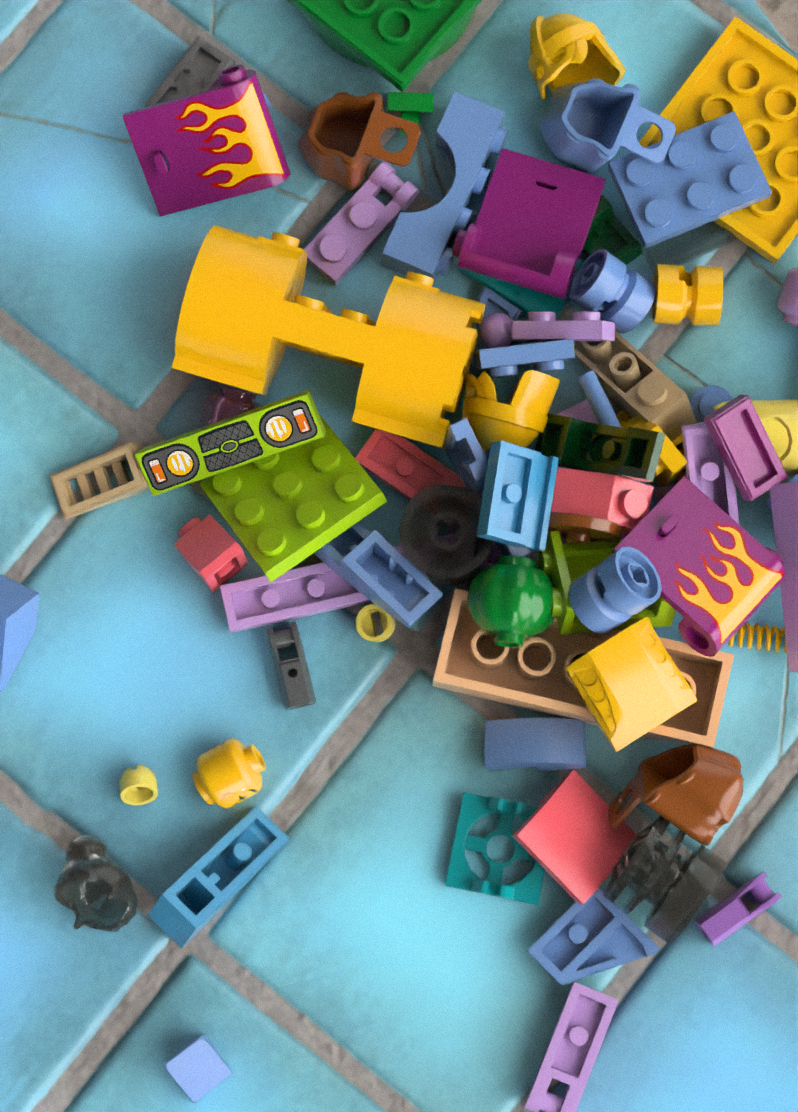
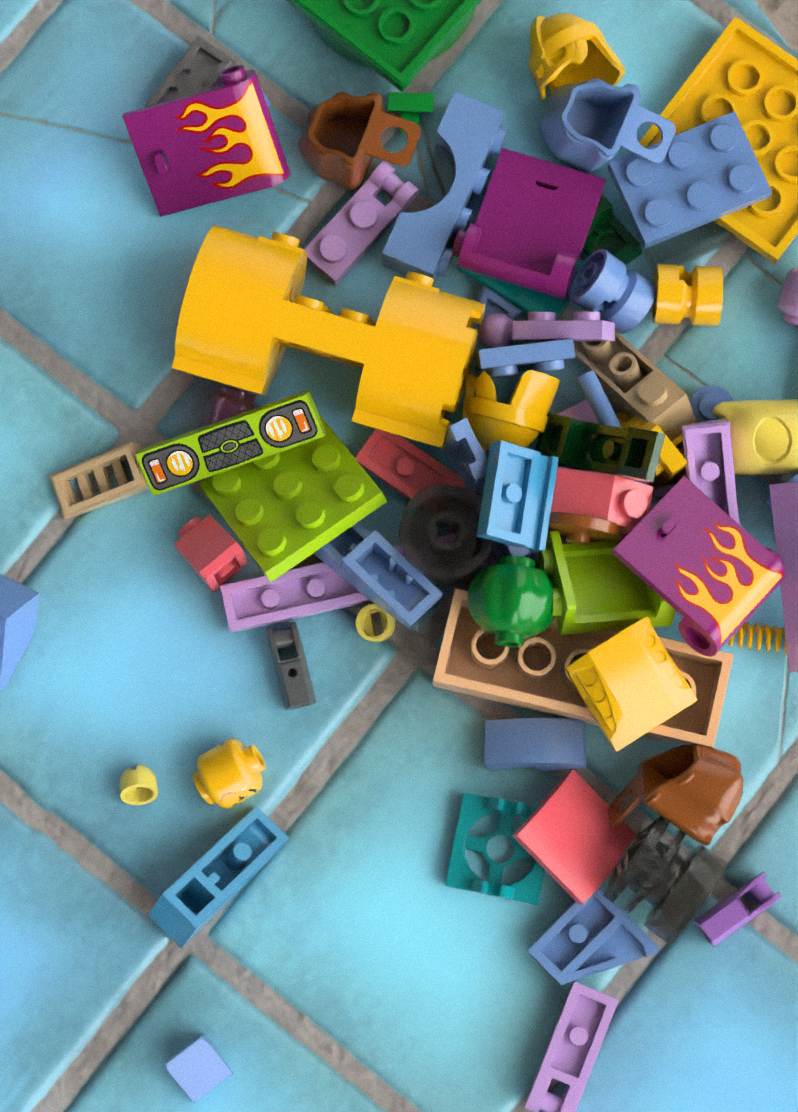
(95, 887): clear smoke piece -> none
(615, 590): medium blue wheel -> none
(745, 447): tile -> none

